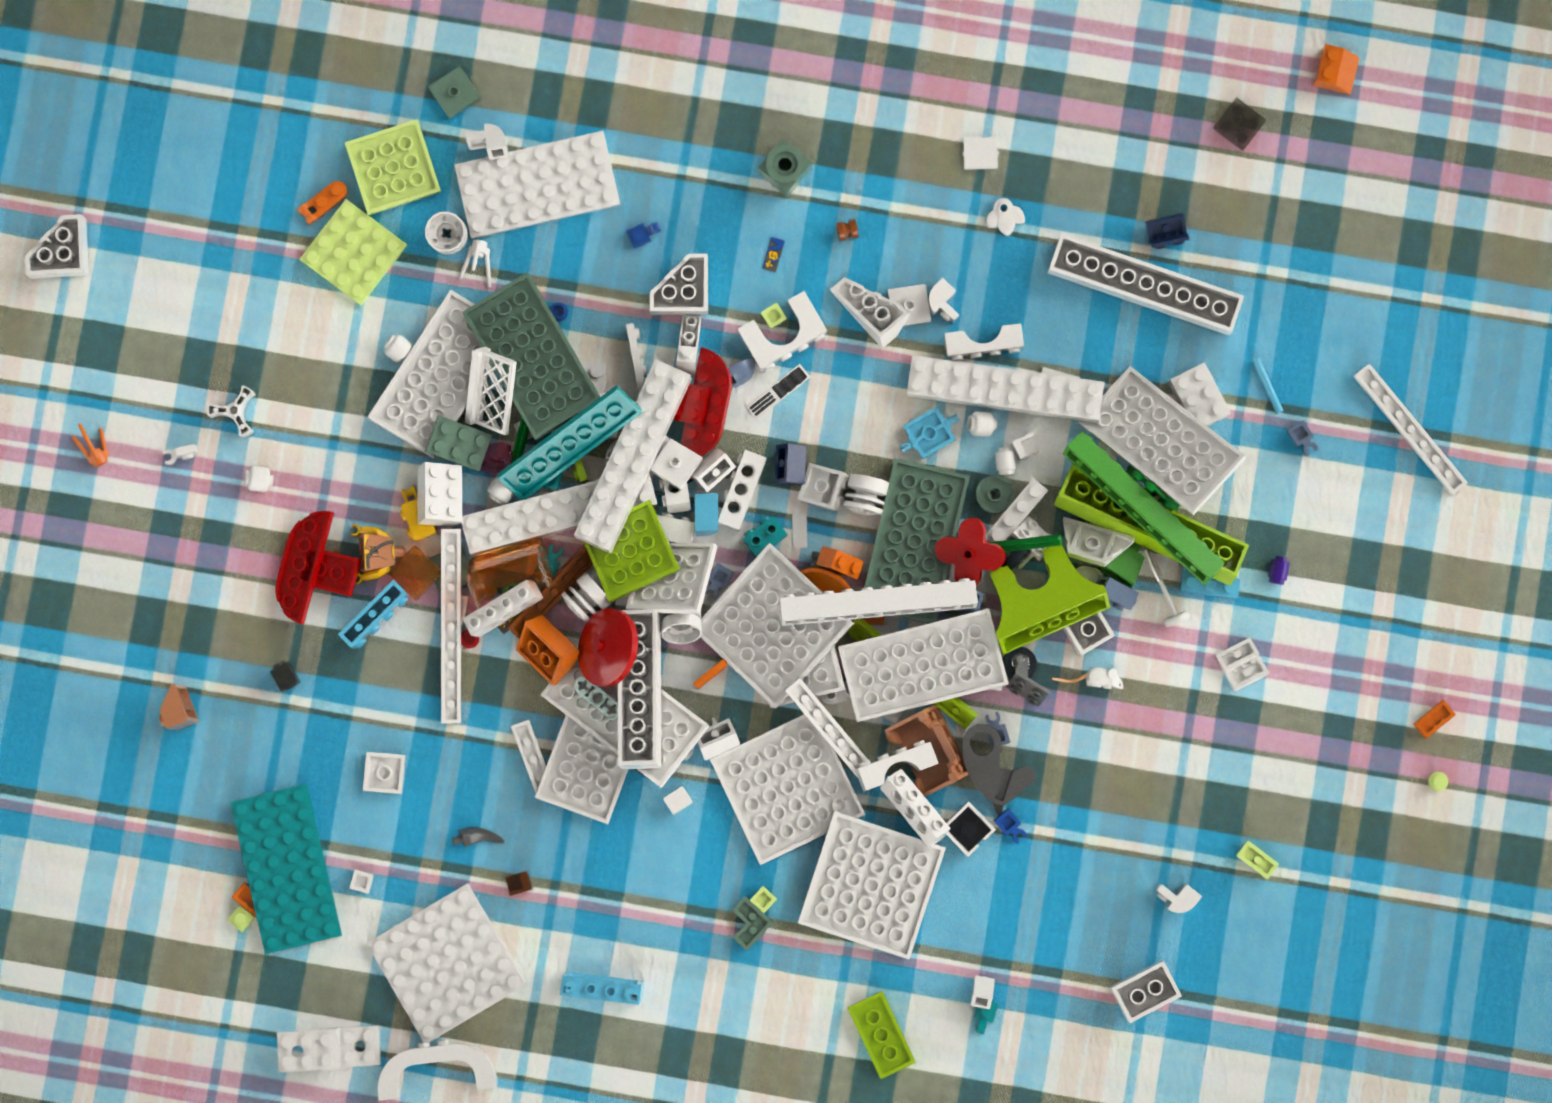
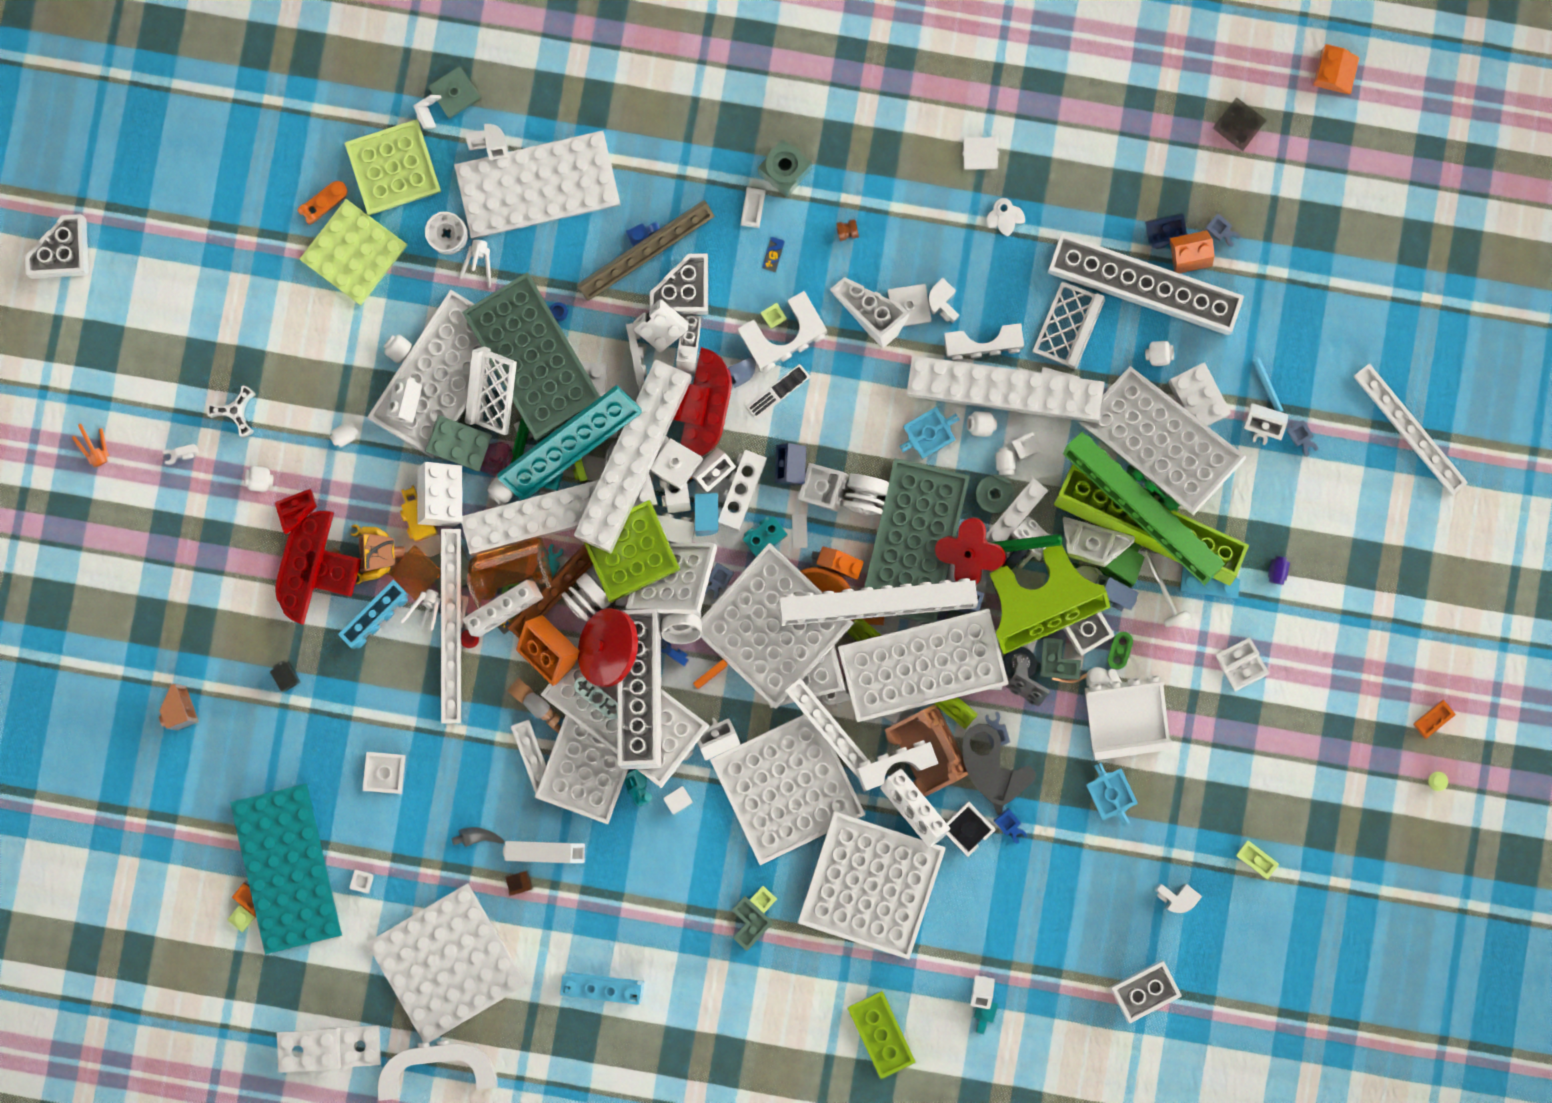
(295, 509): none -> red wing
(344, 434): none -> white brick
(404, 399): none -> white brick
(423, 113): none -> white bracket
(430, 599): none -> white plant
(534, 703): none -> piece
(544, 852): none -> white slope
(636, 784): none -> teal plate
(645, 250): none -> dark tan tile
(660, 326): none -> white piece
(678, 655): none -> blue plate
(753, 207): none -> white tile
(1053, 664): none -> sand green plate
(1084, 331): none -> white fence
(1111, 794): none -> medium azure plate
(1119, 650): none -> bright green plate
(1127, 717): none -> white panel
(1160, 353): none -> white head
(1192, 252): none -> orange slope
(1220, 228): none -> sand blue plate
(1265, 422): none -> white brick

